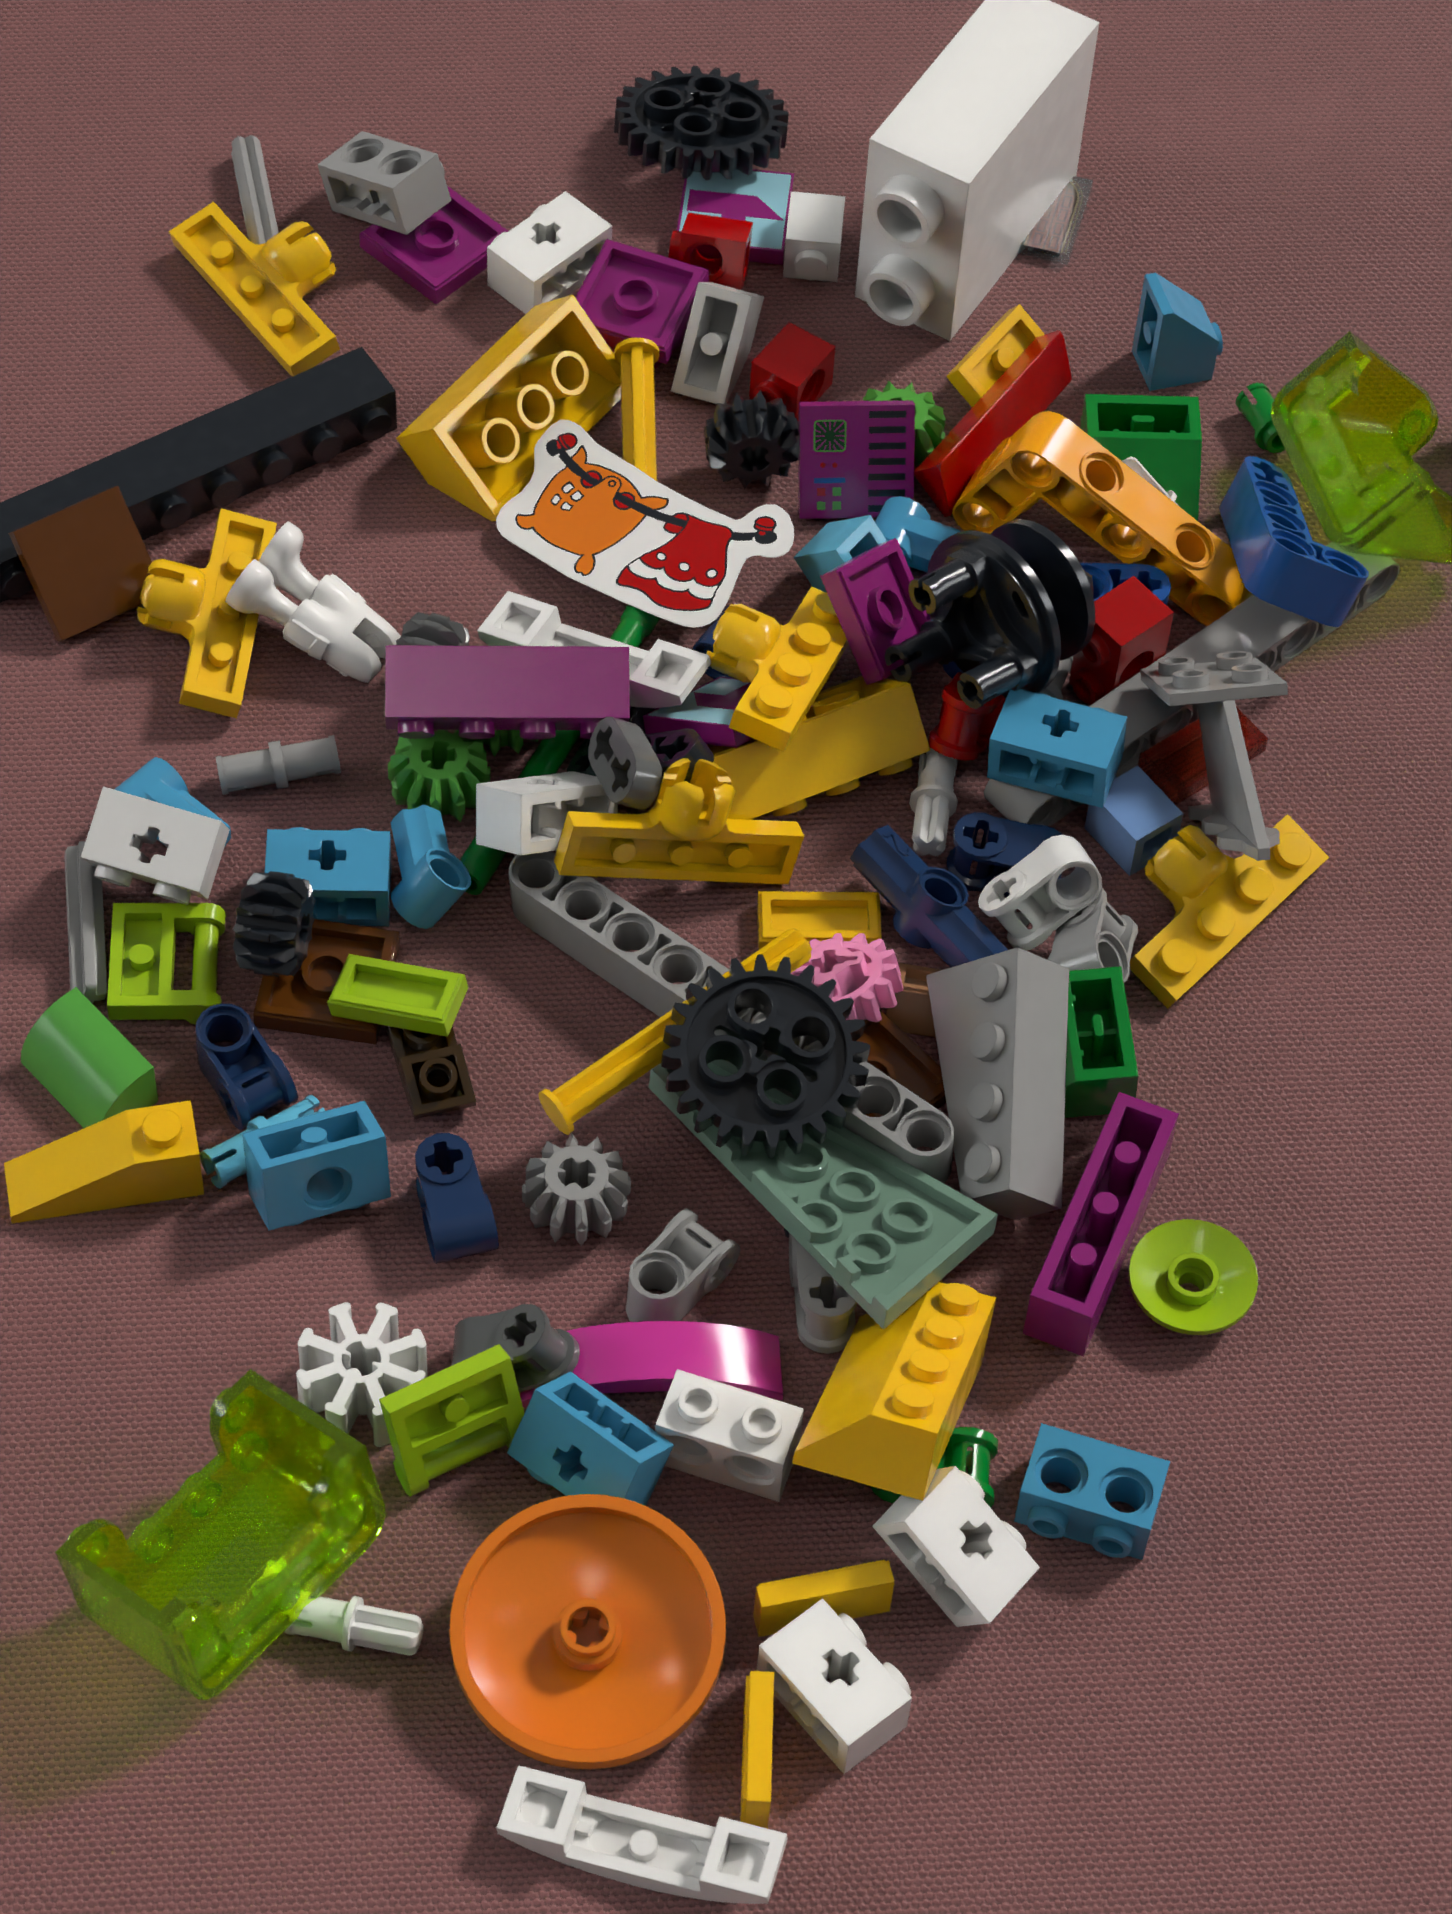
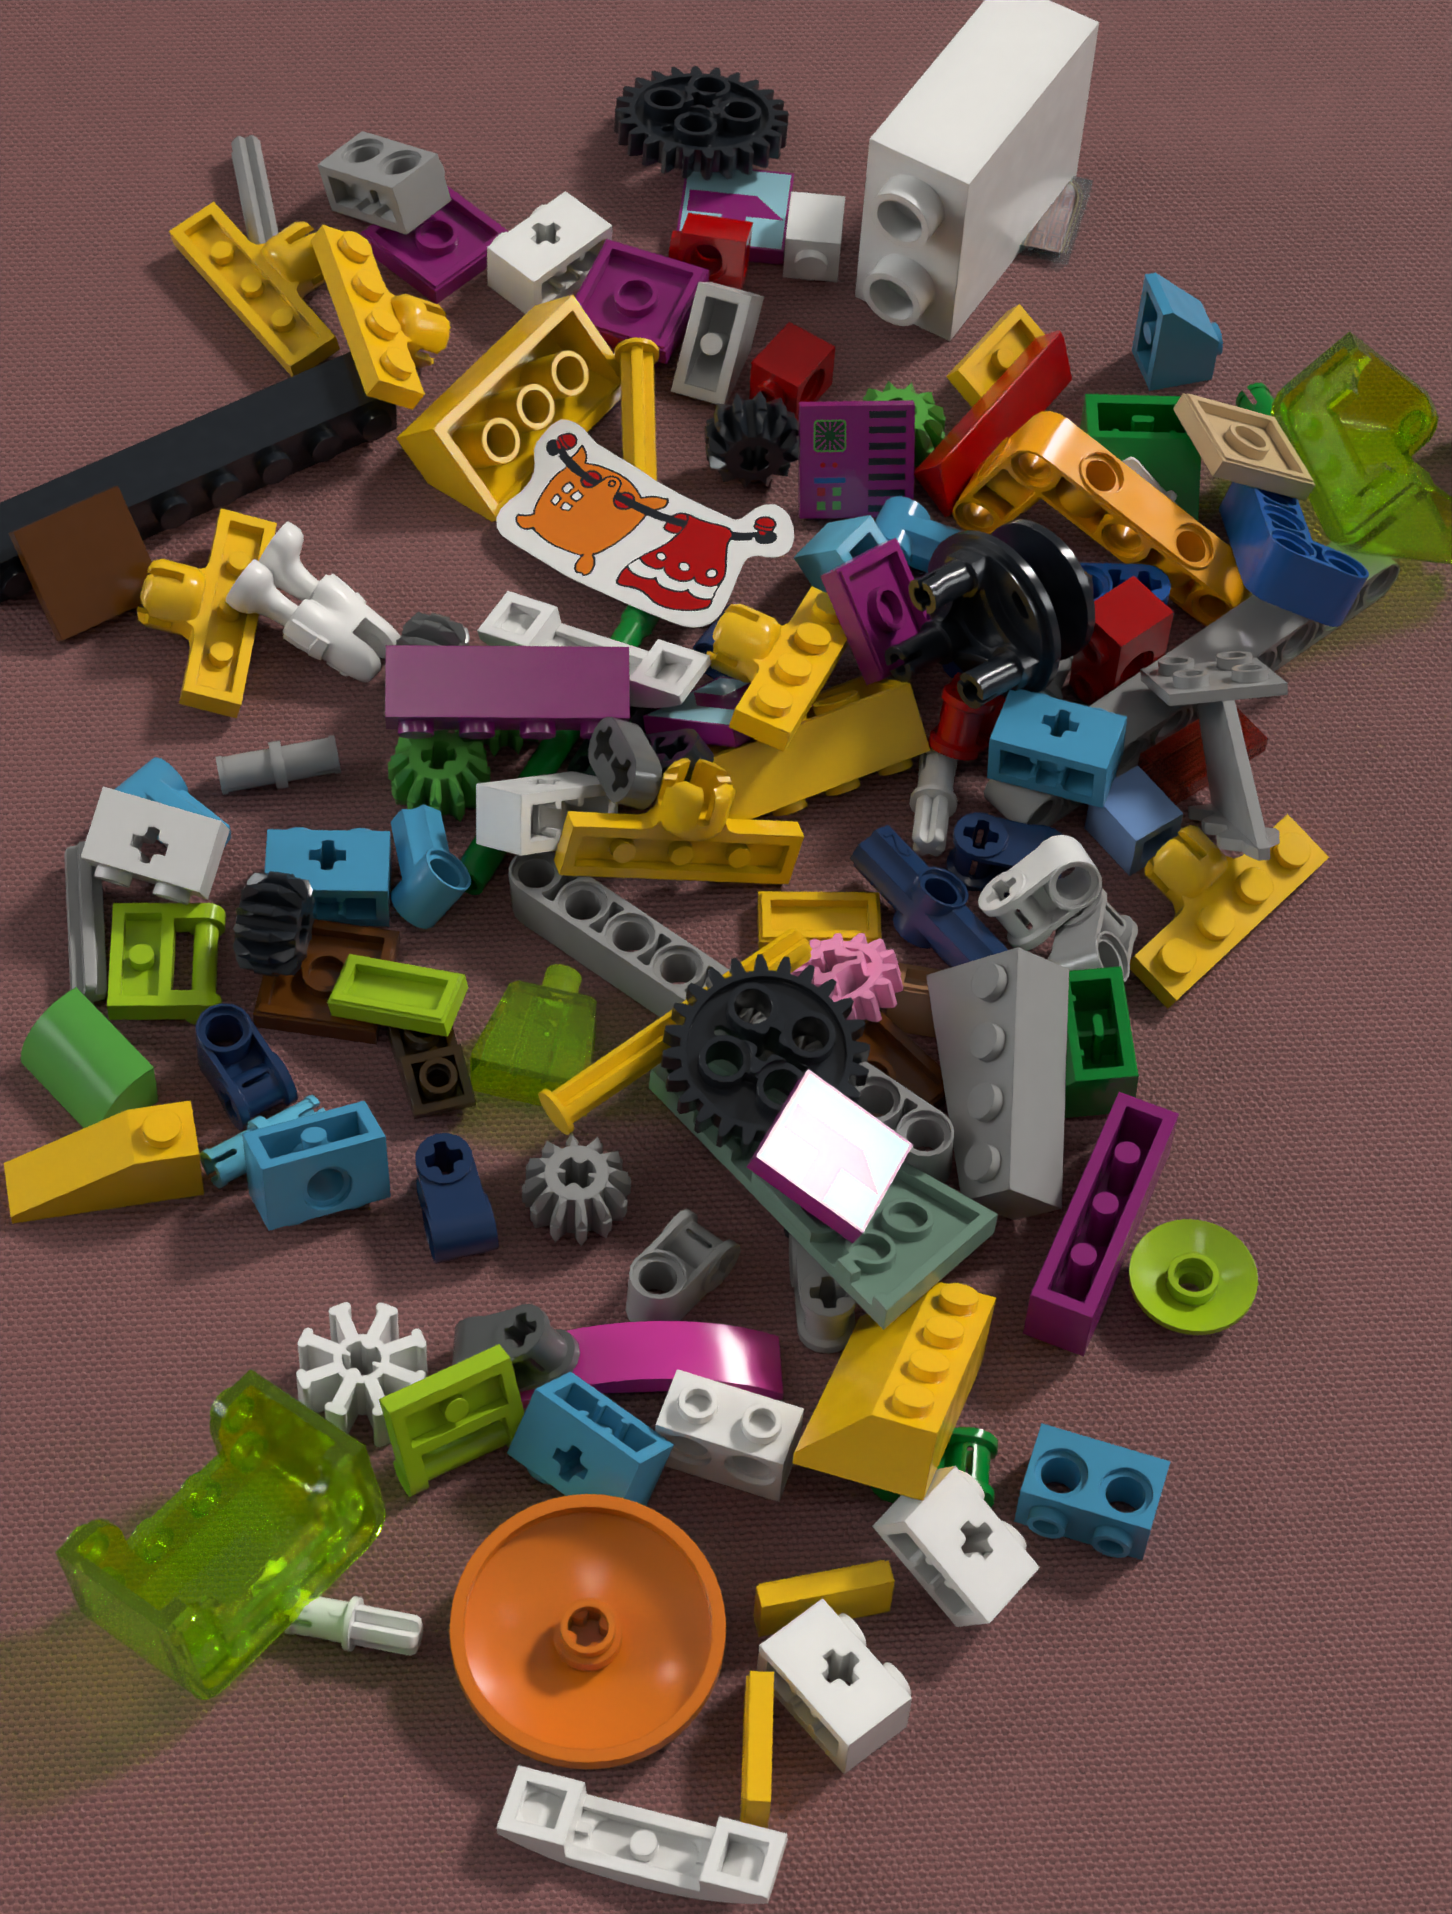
(378, 326): none -> yellow plate
(536, 1038): none -> clear neon green torso
(830, 1156): none -> tile
(1244, 446): none -> tan tile

